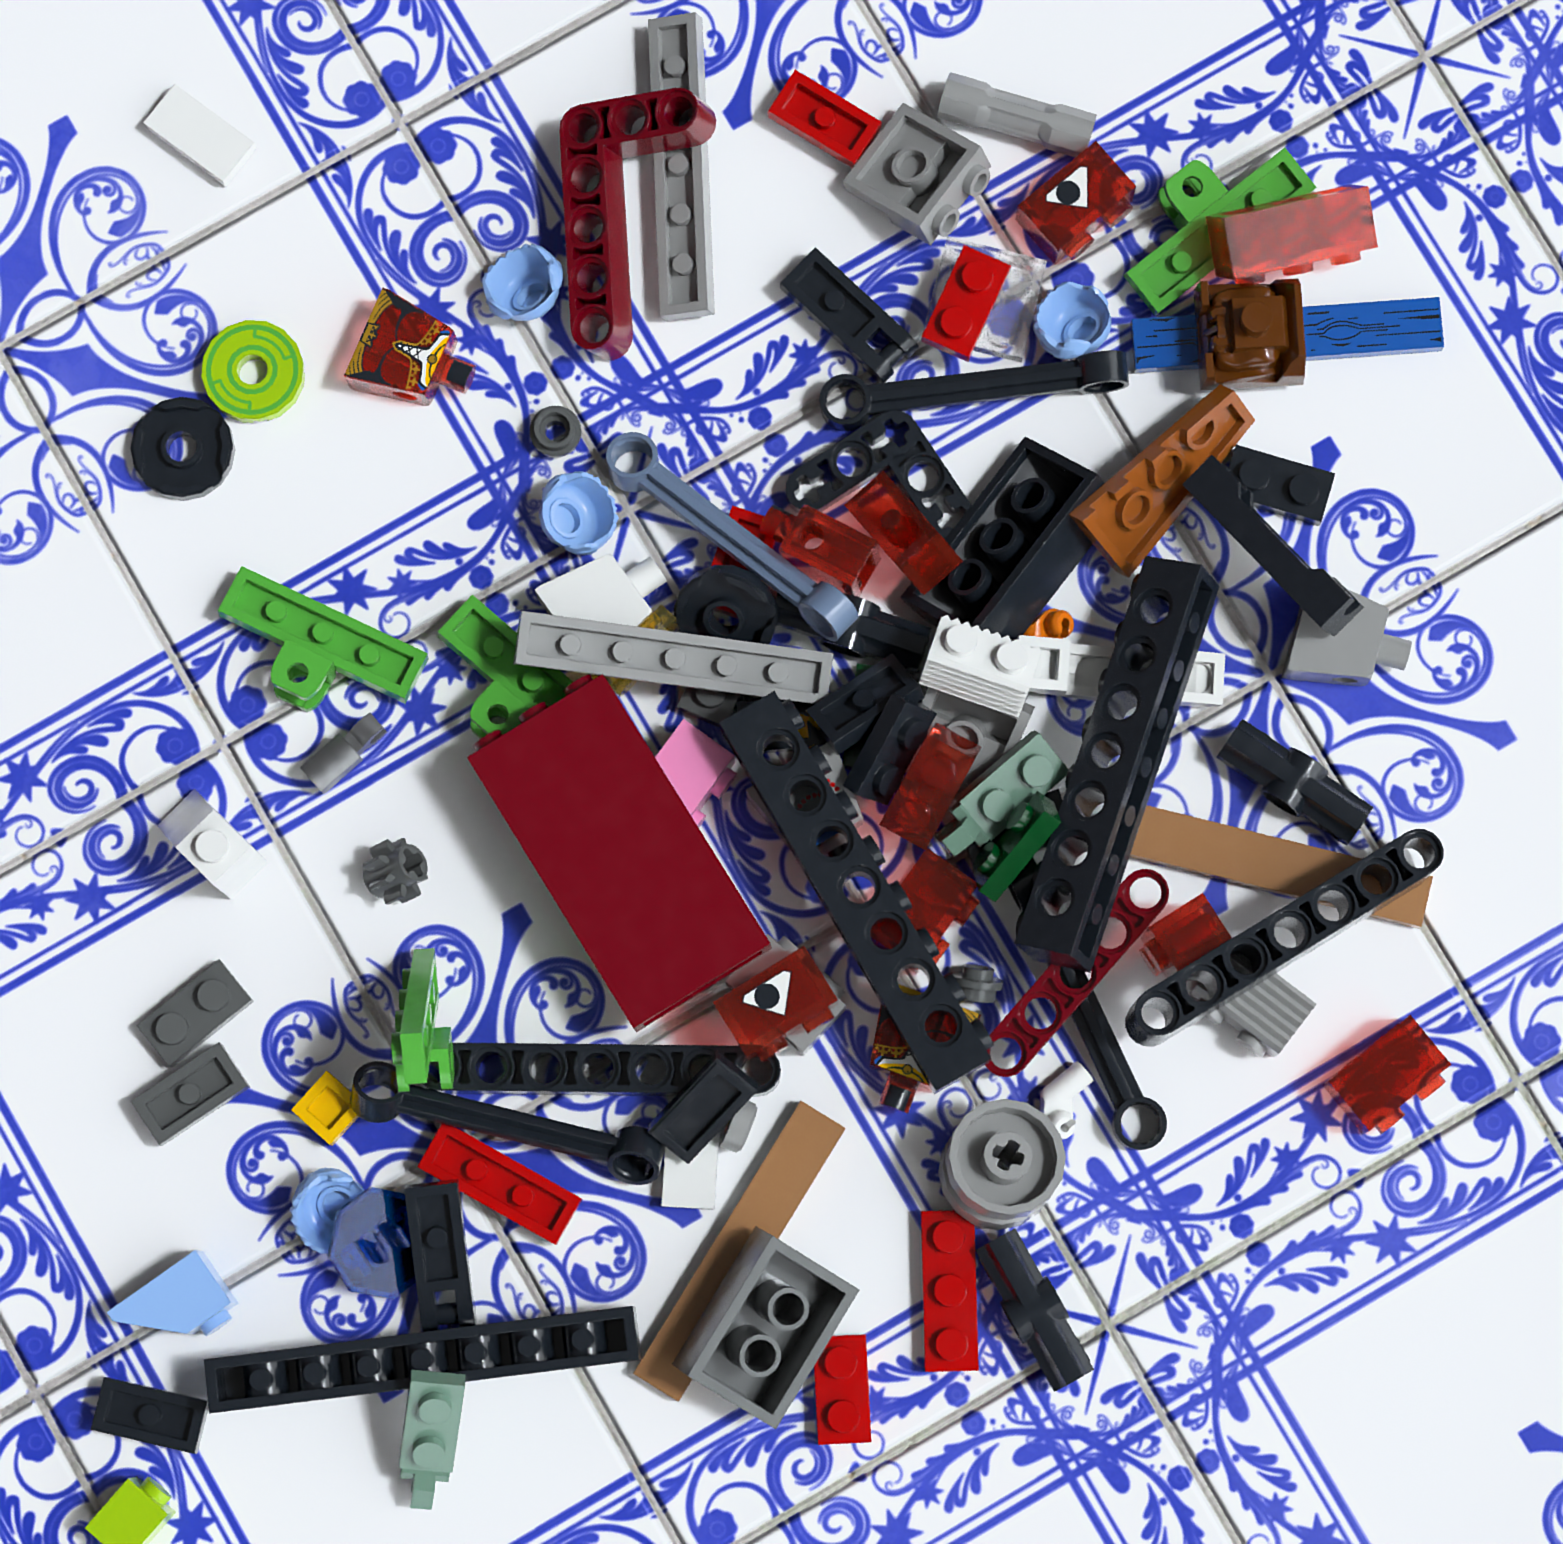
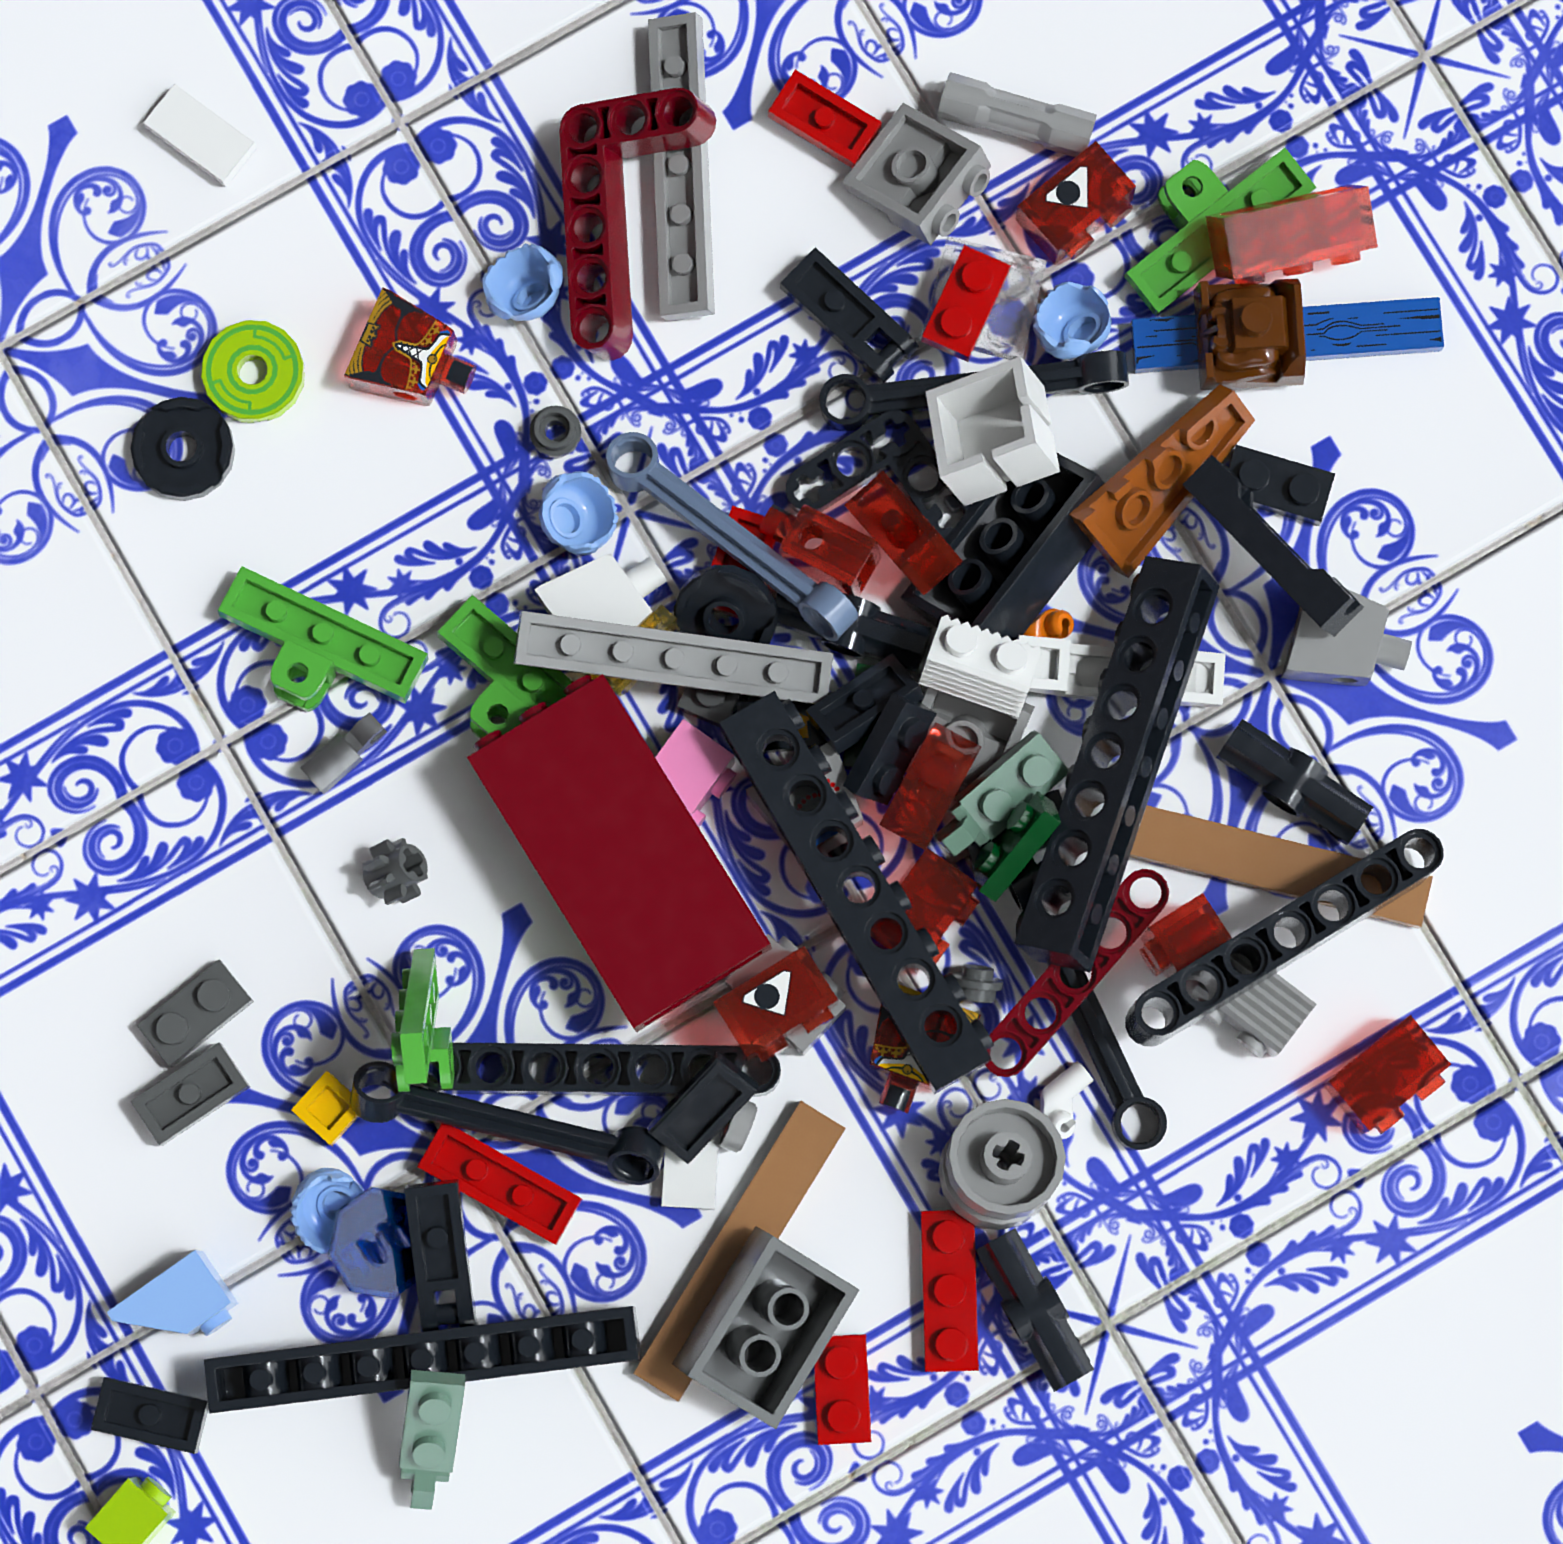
(212, 844): white slope -> none
(992, 431): none -> white piece

